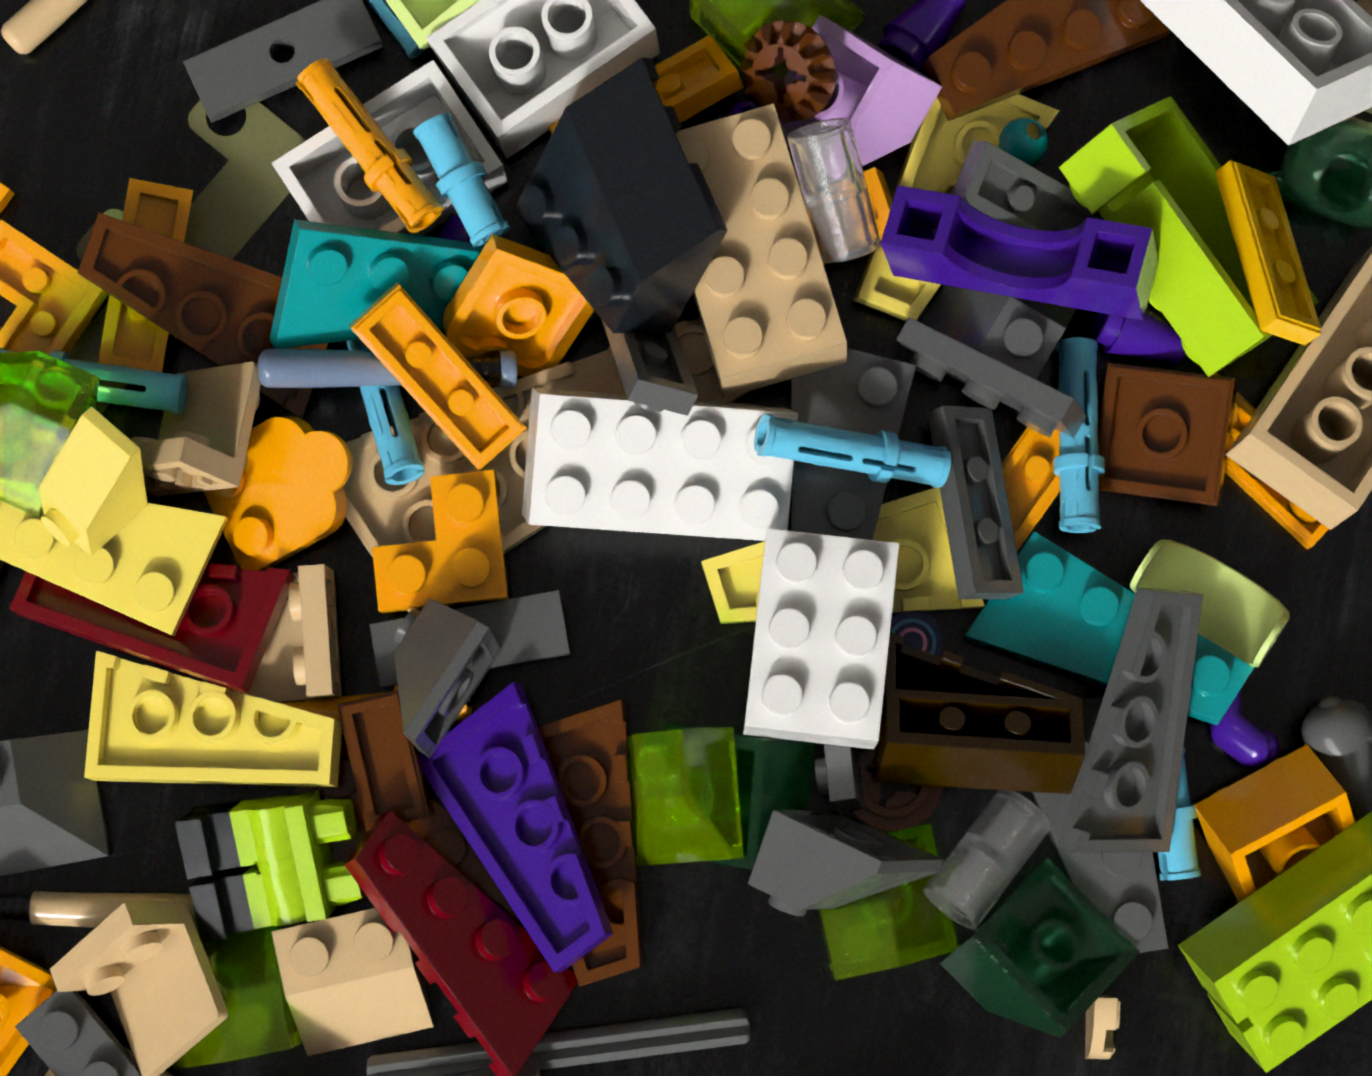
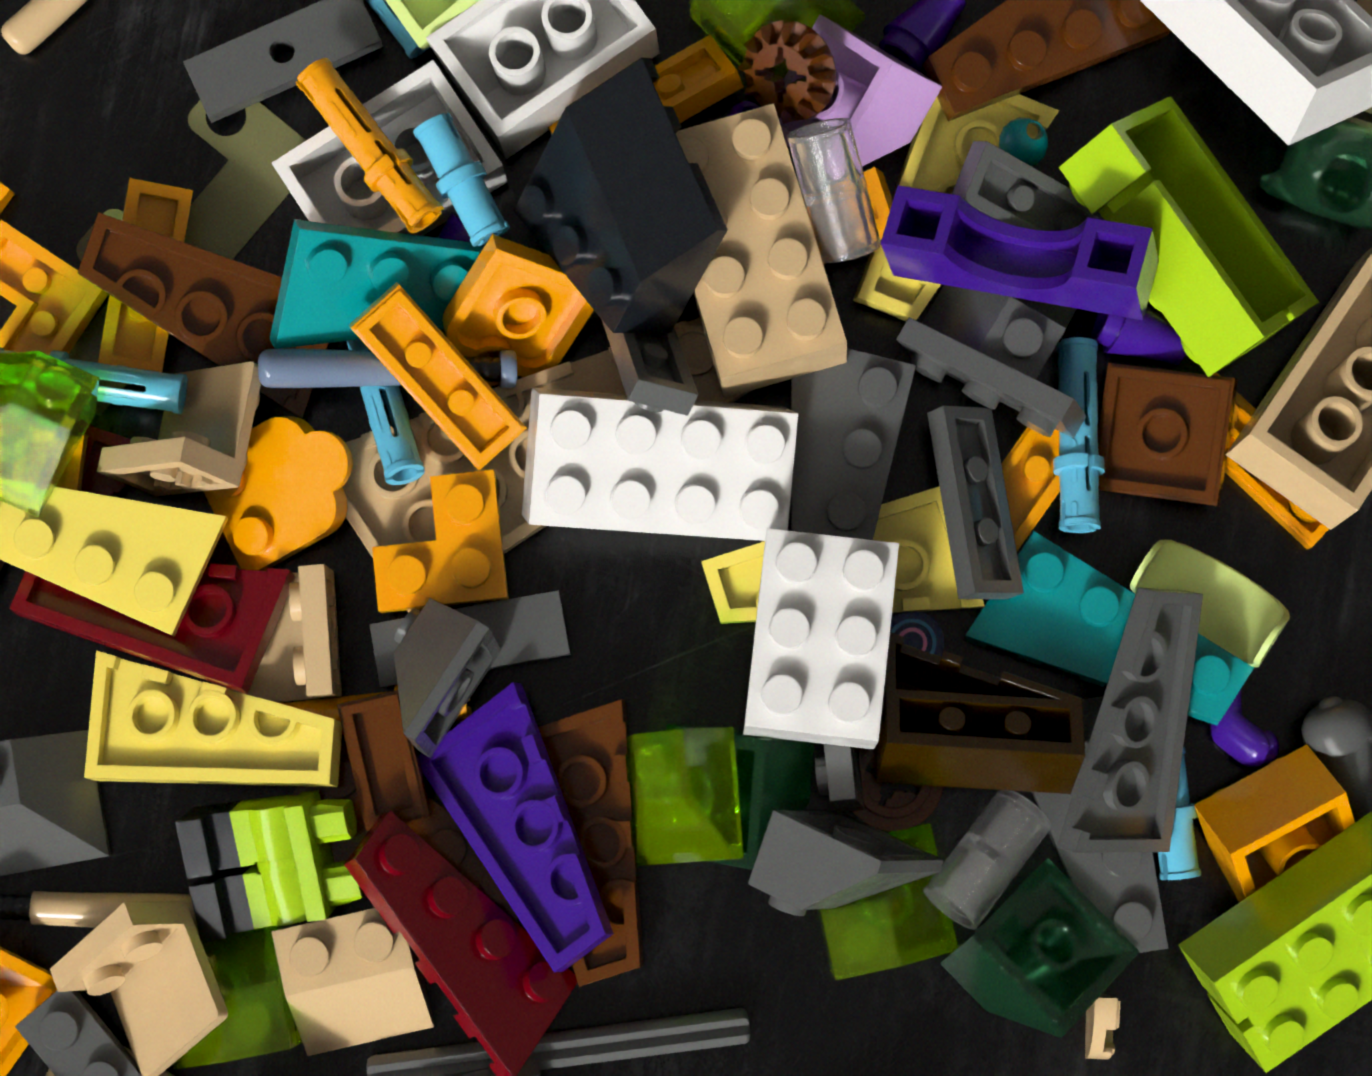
(93, 484): light yellow slope -> none
(877, 455): medium azure pin -> none
(1268, 253): yellow tile -> none

